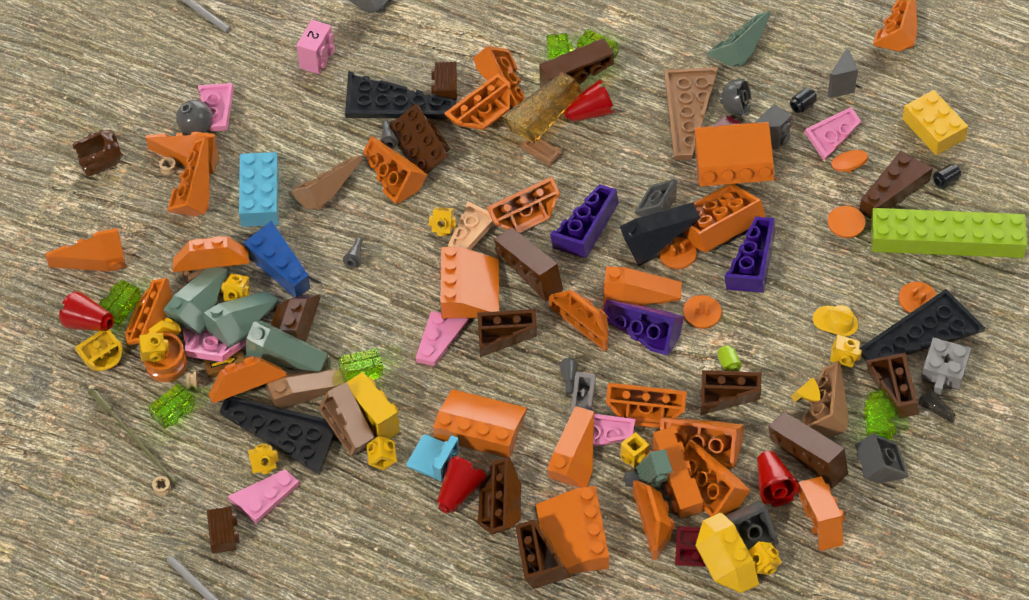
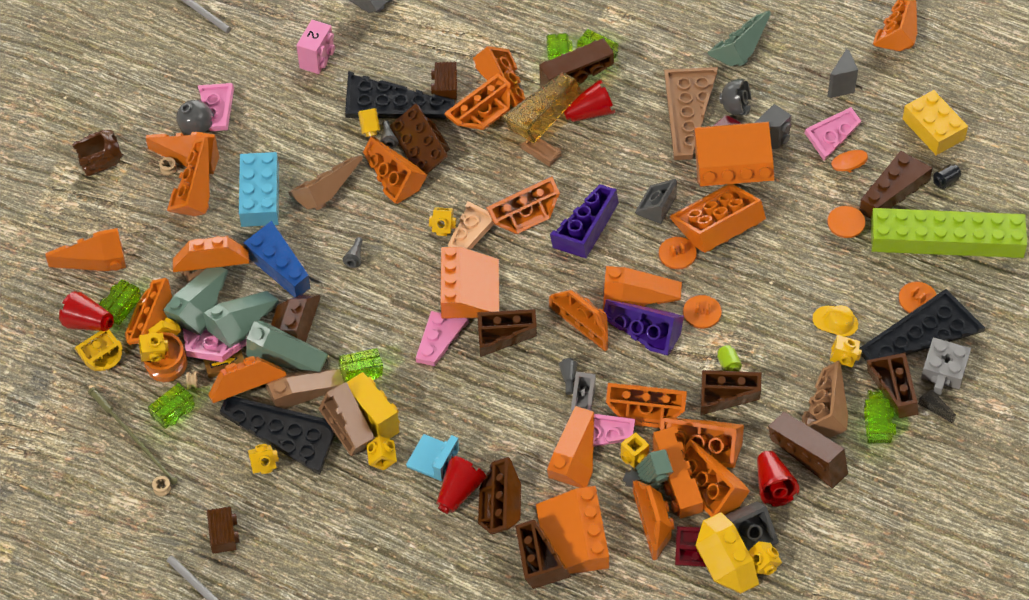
(235, 287): yellow brick -> none
(264, 495): bright pink wing -> none
(369, 122): none -> yellow brick
(479, 423): orange slope -> none
(530, 263): reddish brown wedge -> none
(653, 232): black wedge -> none
(752, 262): dark purple wedge -> none
(803, 100): black brick -> none
(808, 391): yellow tile -> none
(823, 511): orange wedge -> none
(880, 459): dark grey slope -> none

